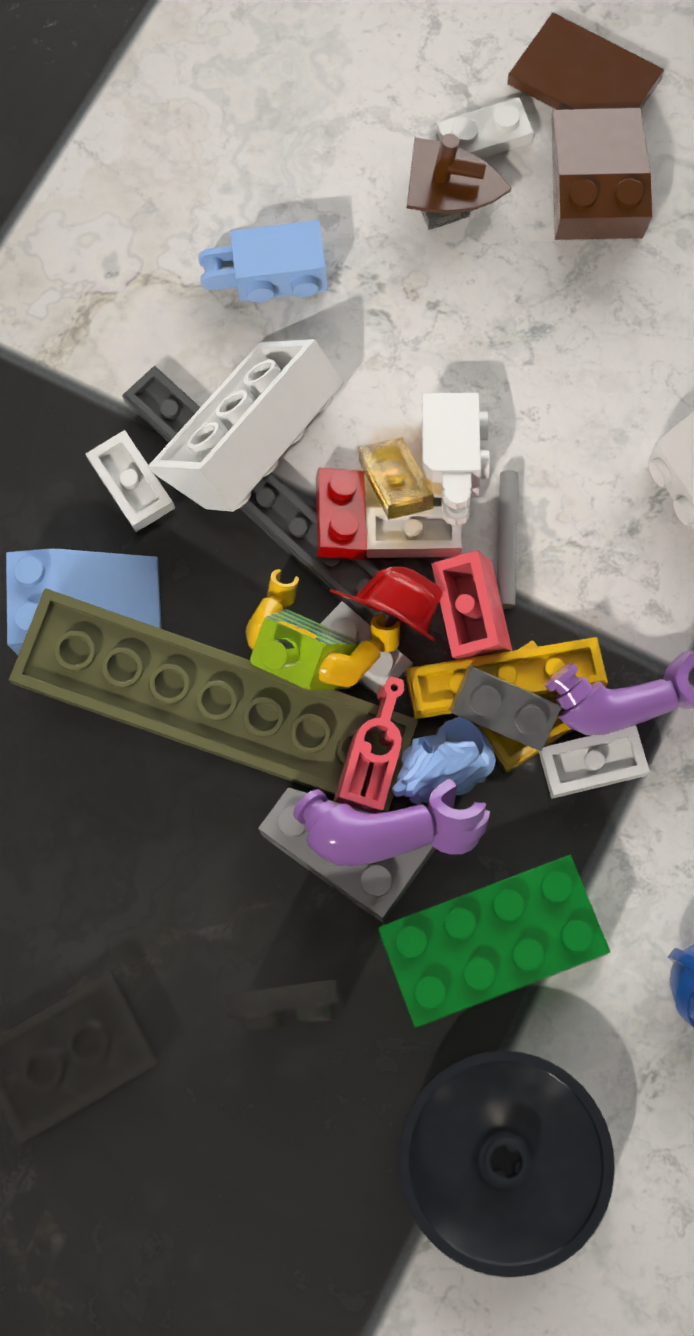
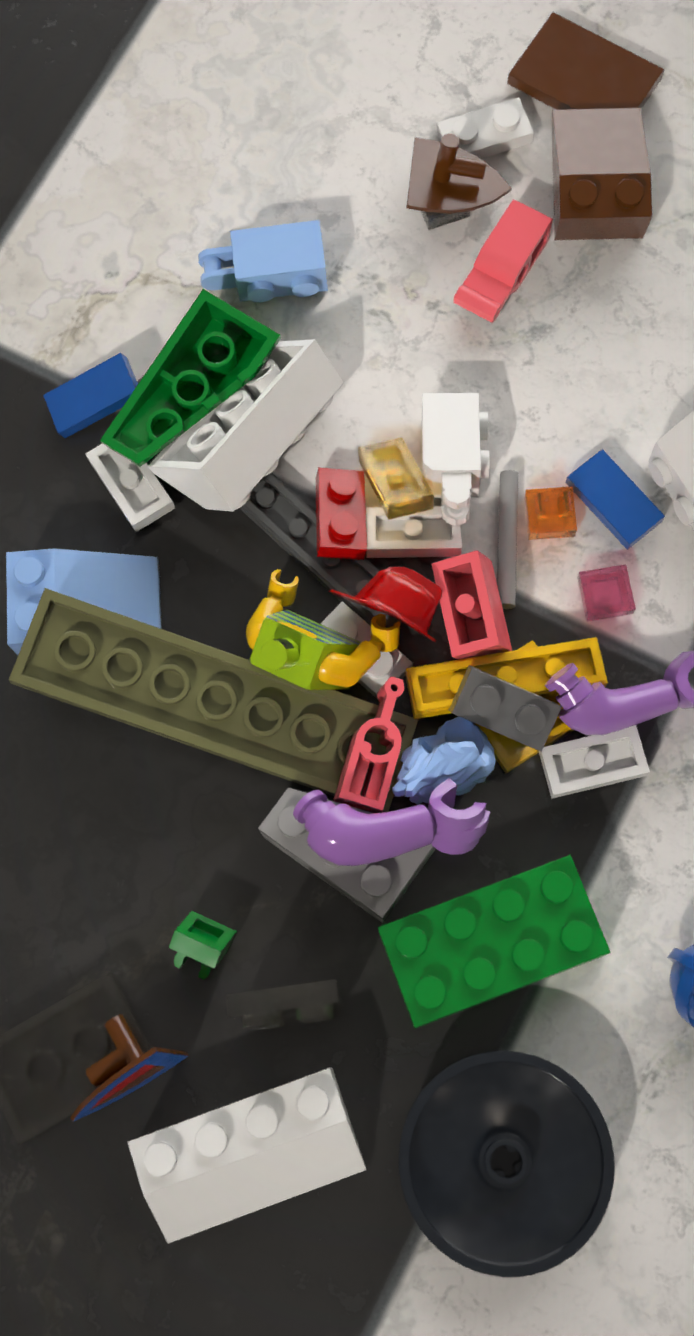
(91, 395): none -> blue tile
(124, 1068): none -> reddish brown shield
(196, 370): none -> green wedge
(202, 941): none -> green tile
(247, 1155): none -> white slope
(504, 260): none -> coral piece
(550, 513): none -> clear orange tile
(606, 592): none -> clear pink tile
(615, 499): none -> blue tile

